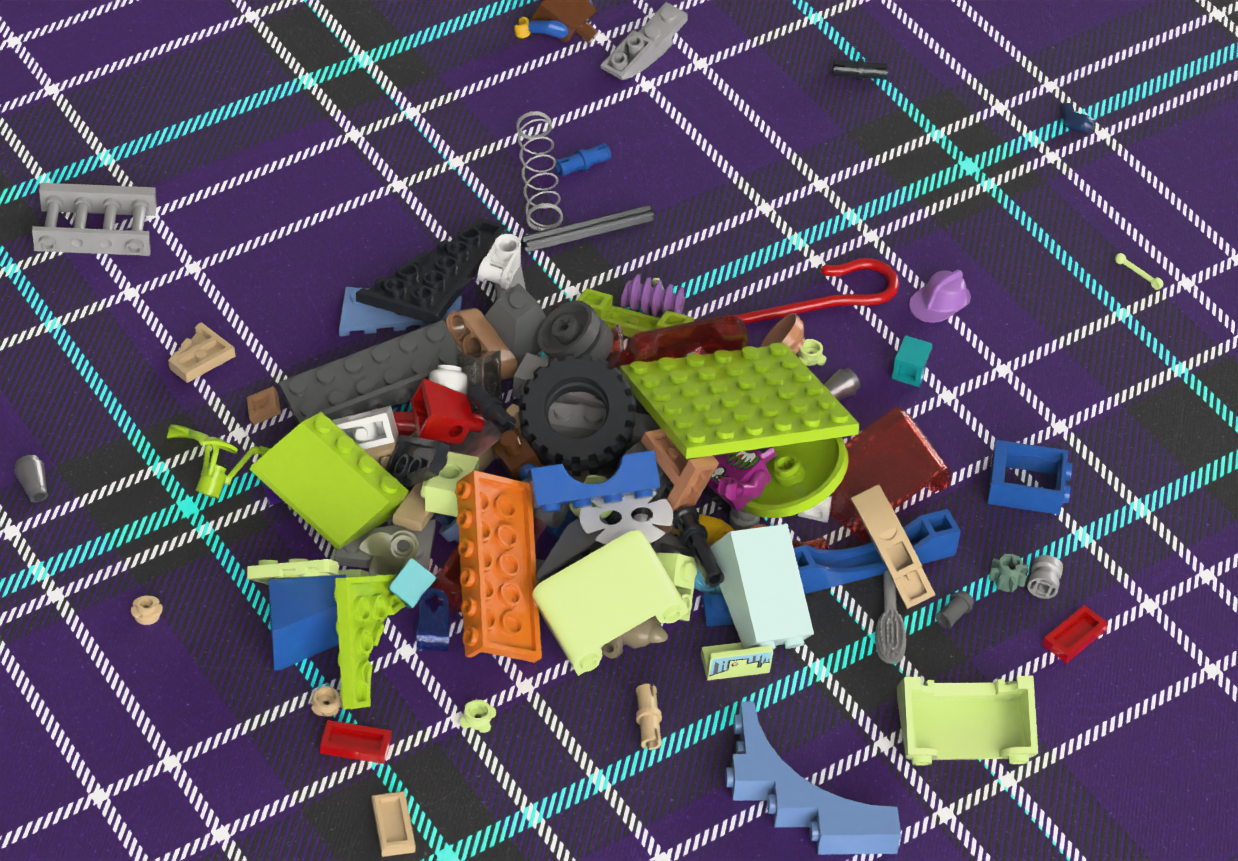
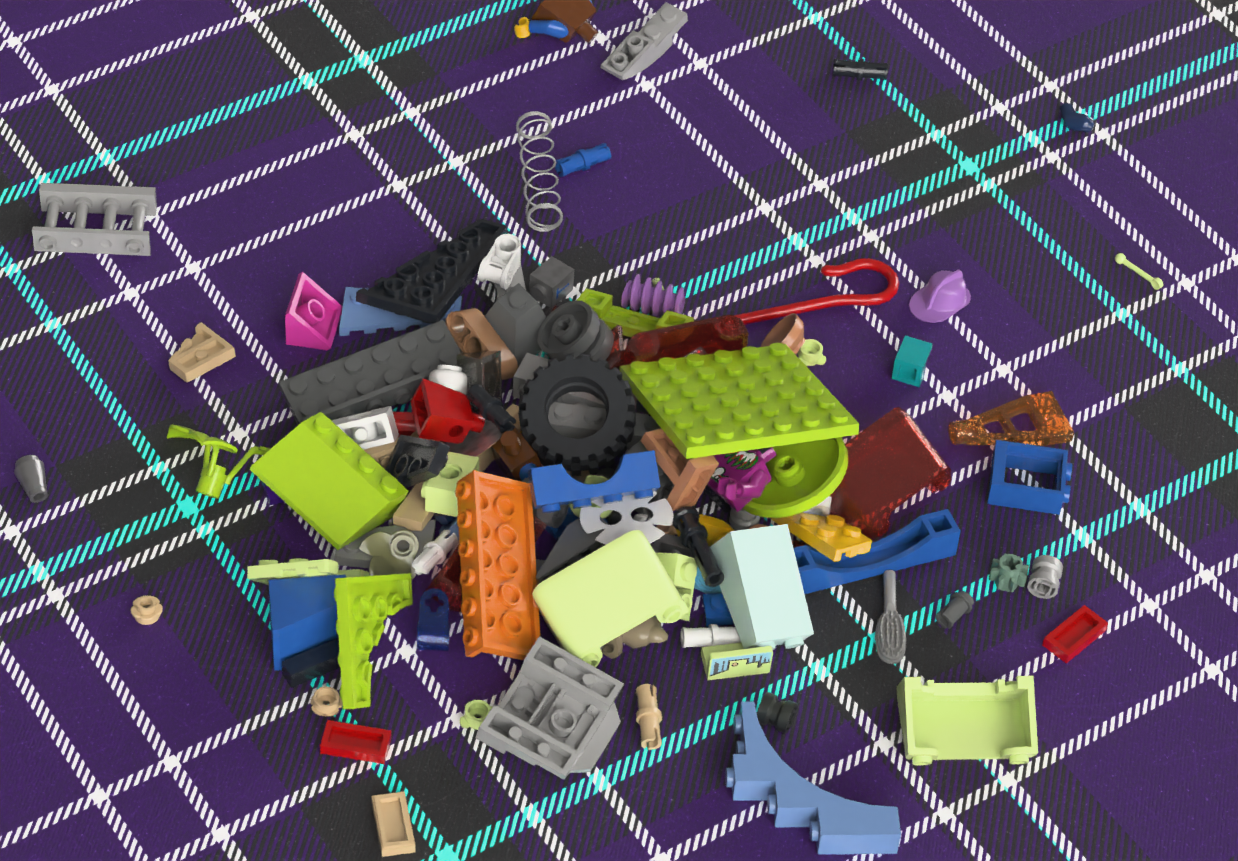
(263, 405): medium nougat tile -> none
(311, 315): none -> dark pink slope
(311, 663): none -> black piece
(411, 582): panel -> none
(434, 552): none -> white axle
(551, 282): none -> flat silver brick
(555, 712): none -> light grey slope
(588, 228): axle -> none
(708, 636): none -> white pin
(779, 713): none -> pearl dark grey wheel
(827, 534): none -> yellow wing
(843, 384): flat silver cone -> none
(893, 546): tan slope -> none
(1042, 409): none -> clear orange plate

